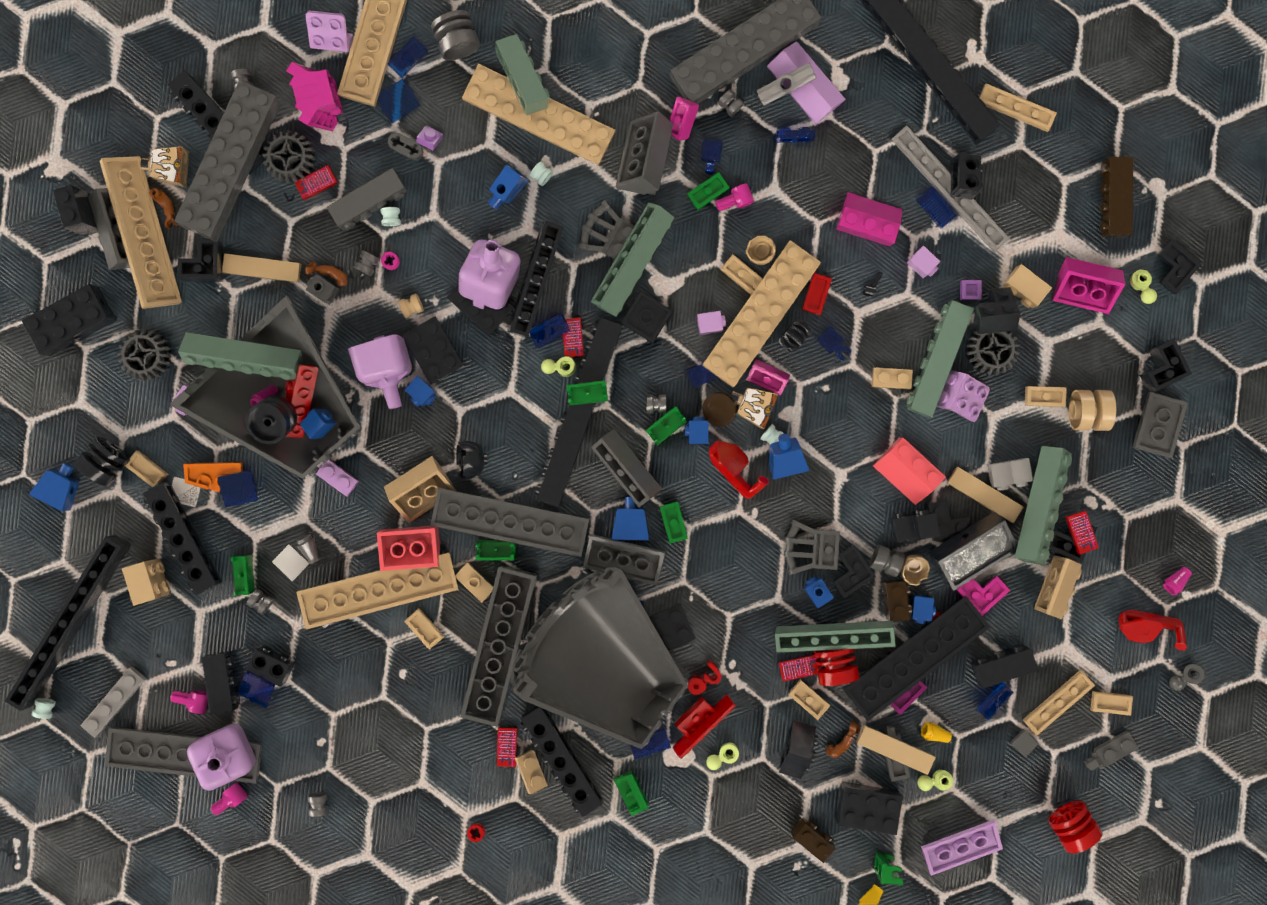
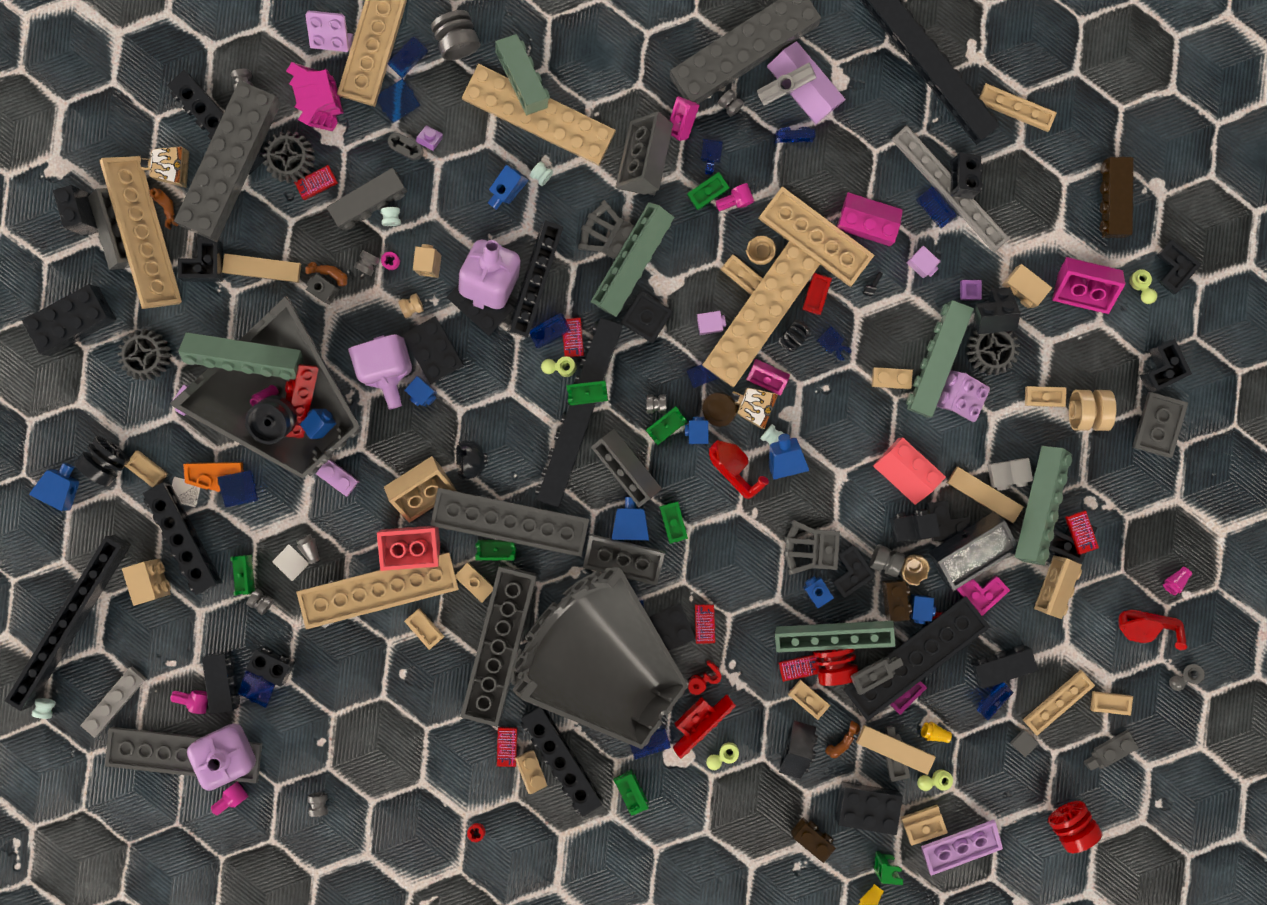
(427, 261): none -> tan brick
(704, 623): none -> red tile
(816, 236): none -> tan plate
(875, 674): none -> dark grey hinge
(924, 825): none -> tan plate

